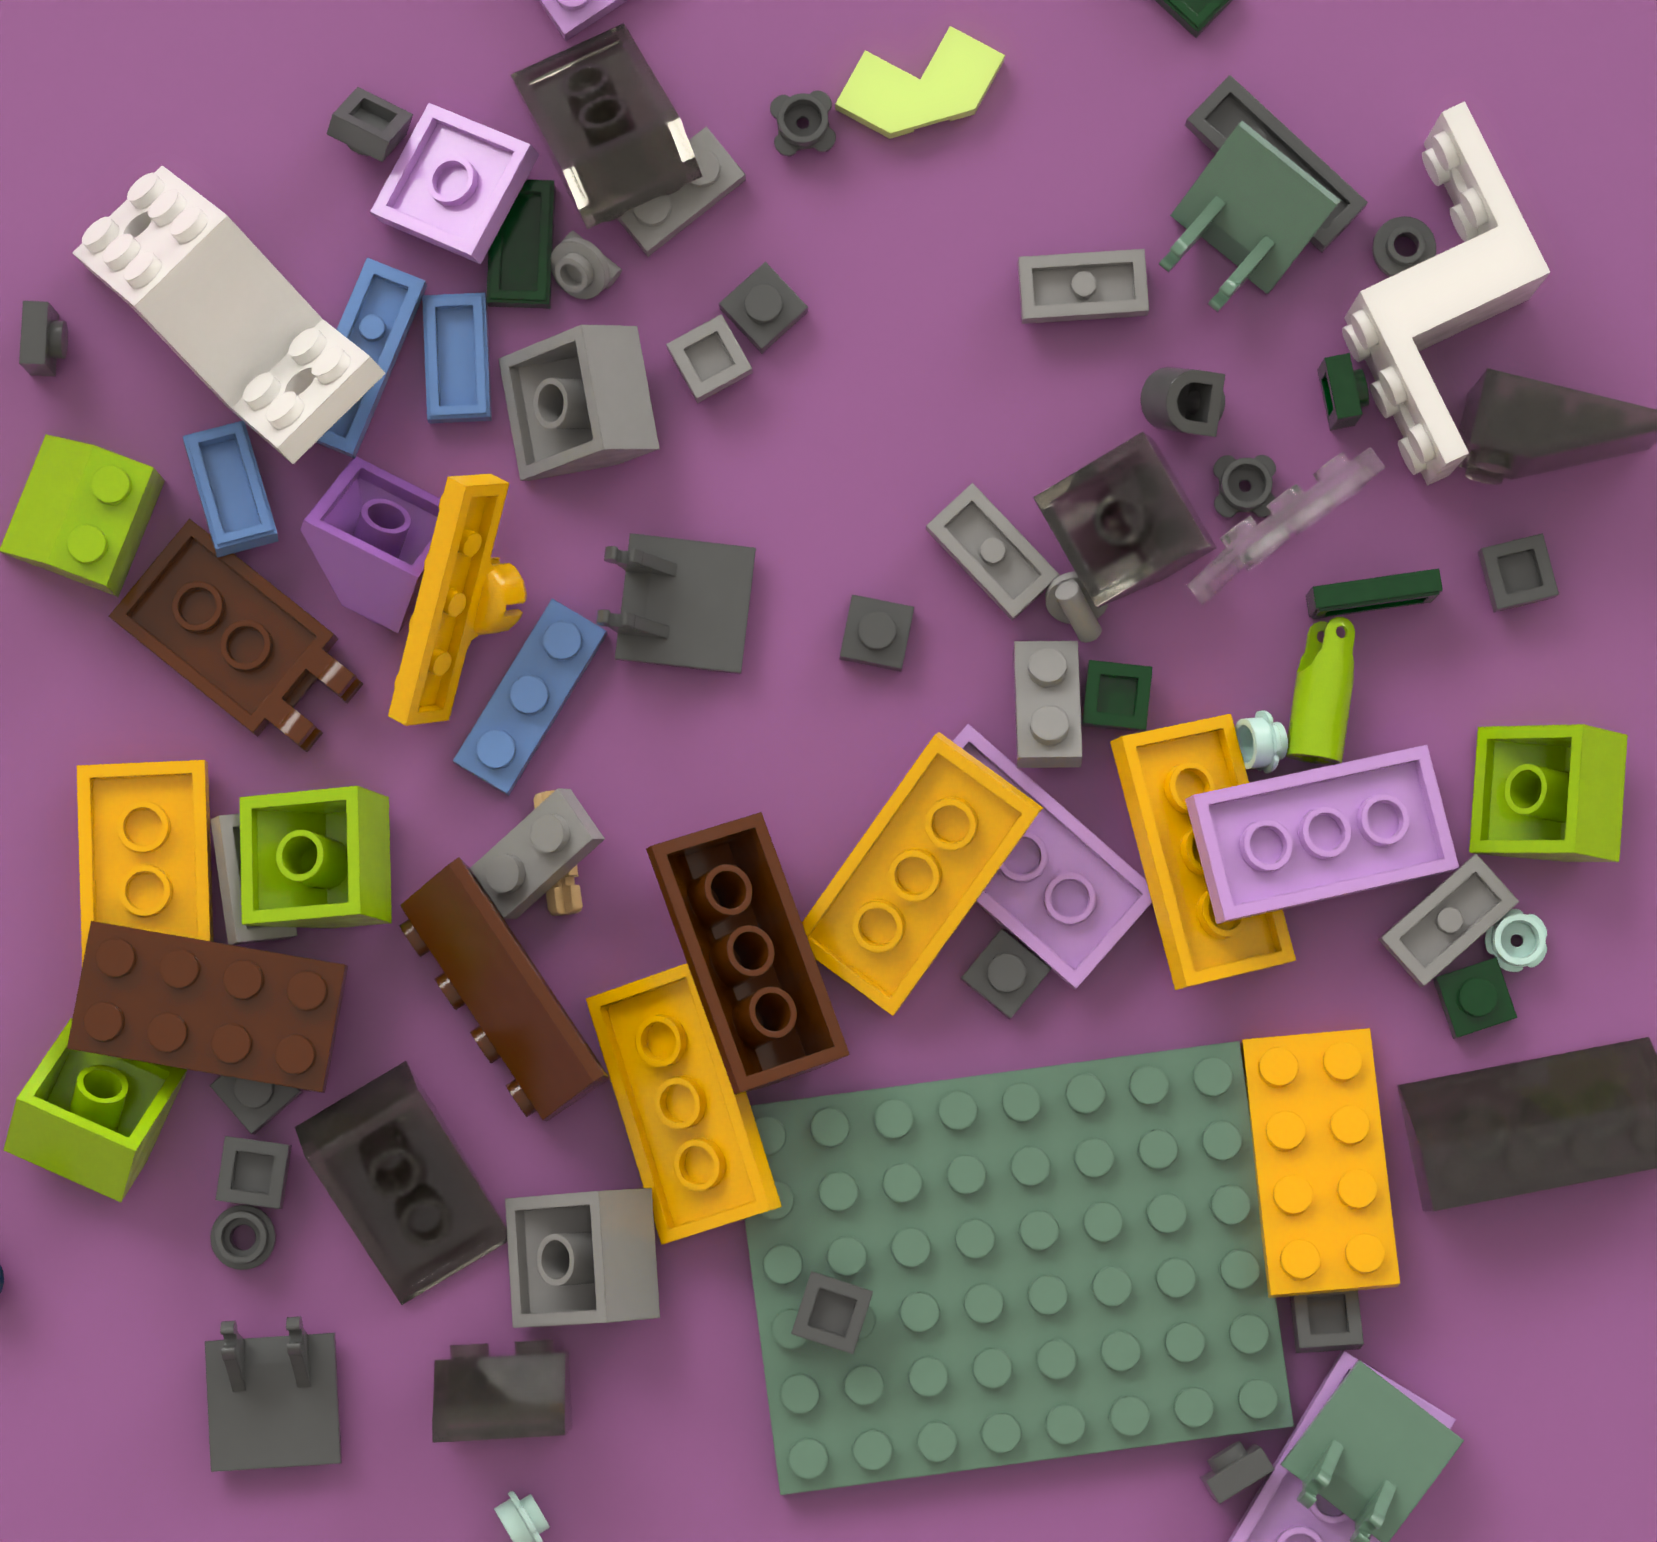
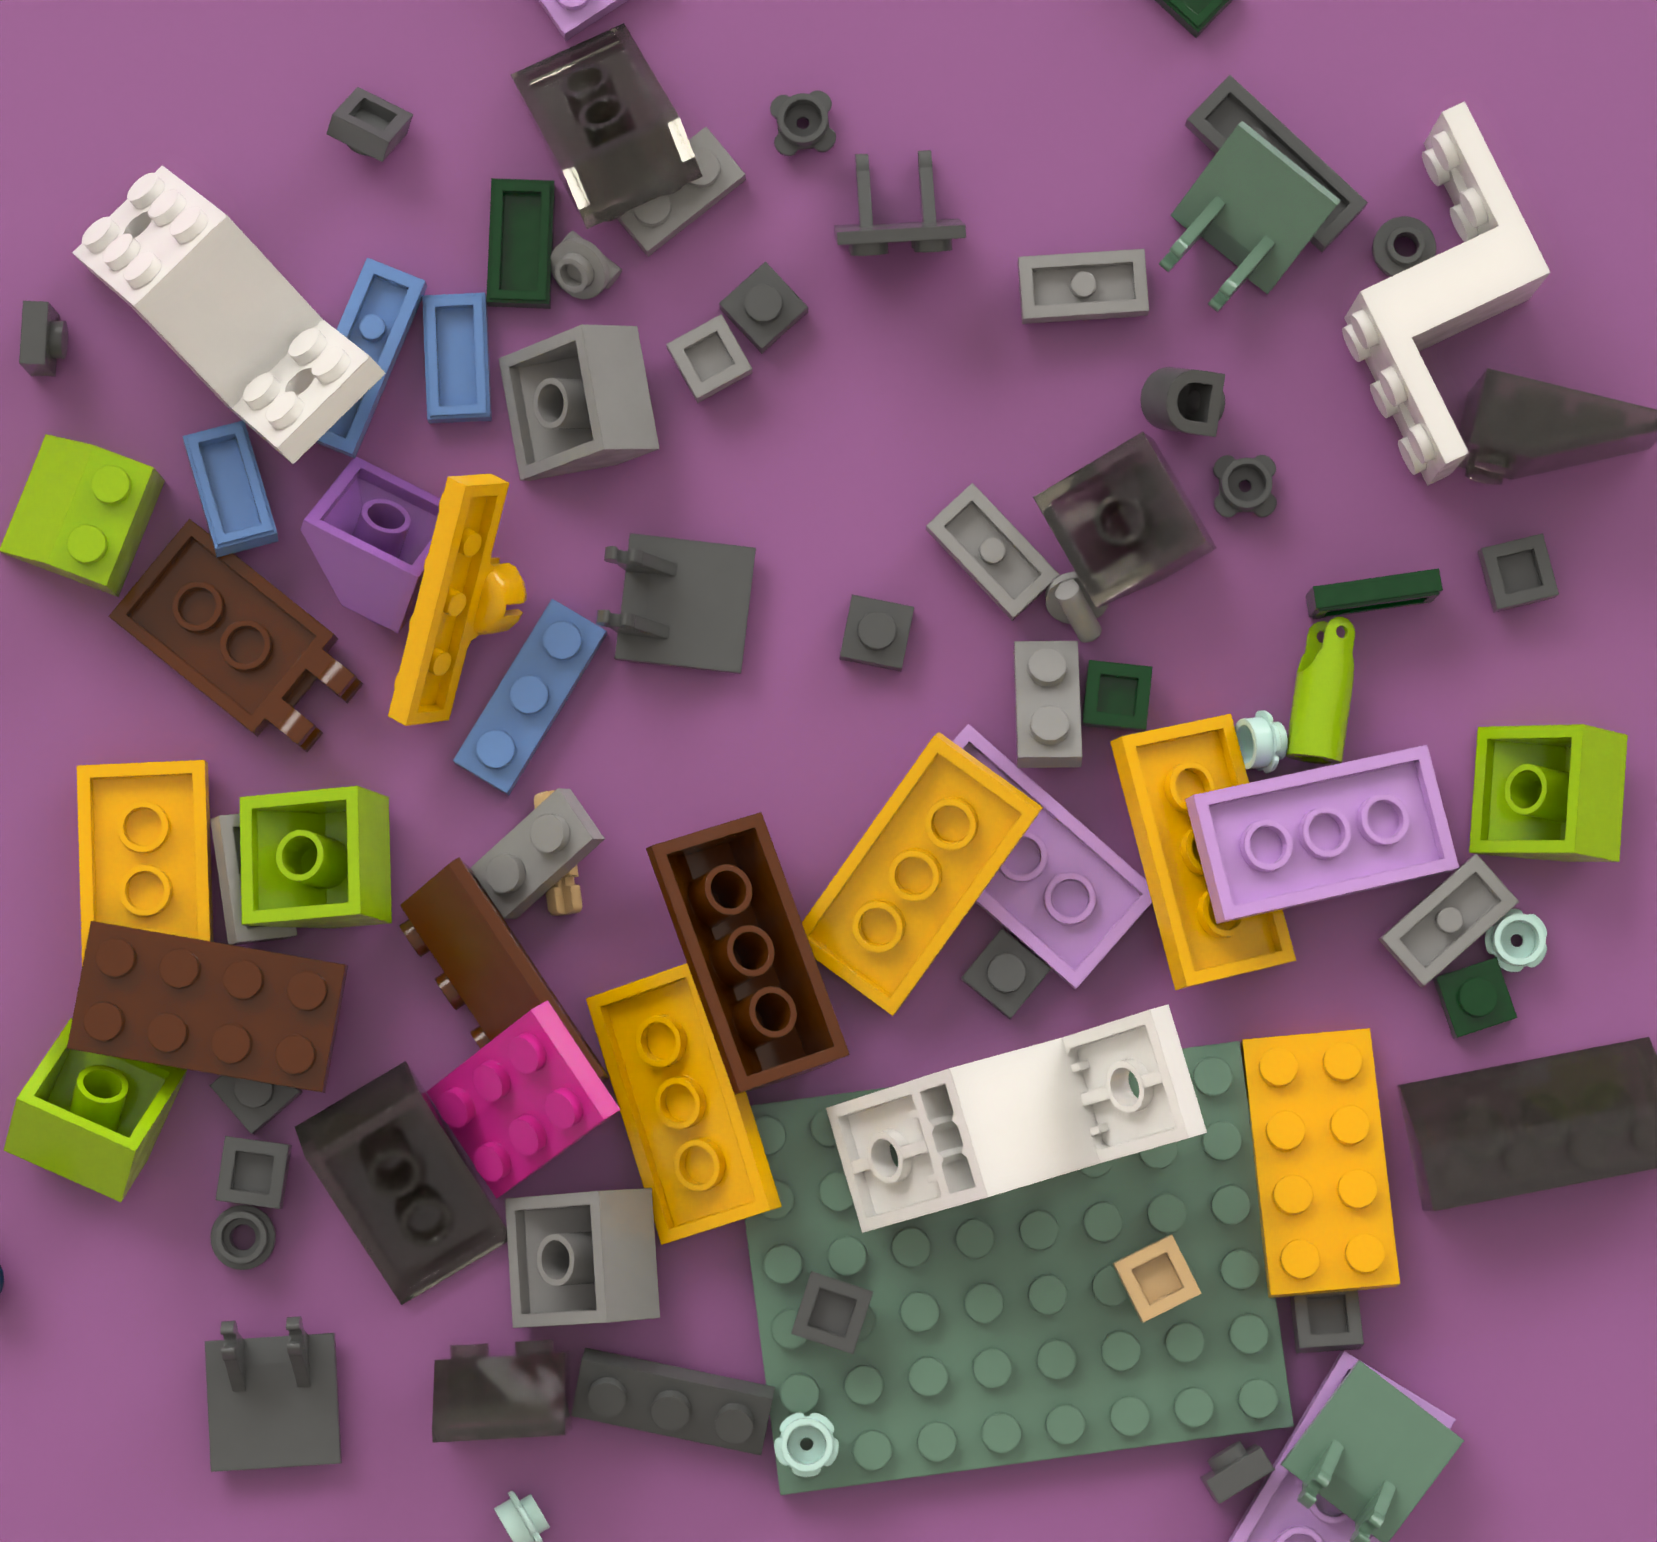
(454, 183): plate -> none
(522, 1099): none -> dark pink plate
(672, 1401): none -> dark grey plate
(806, 1462): none -> light aqua plate
(899, 102): yellowish green tile -> none
(925, 236): none -> dark grey plate
(1016, 1119): none -> white bracket
(1156, 1278): none -> tan plate
(1291, 512): clear wing -> none
(1342, 391): dark green plate -> none

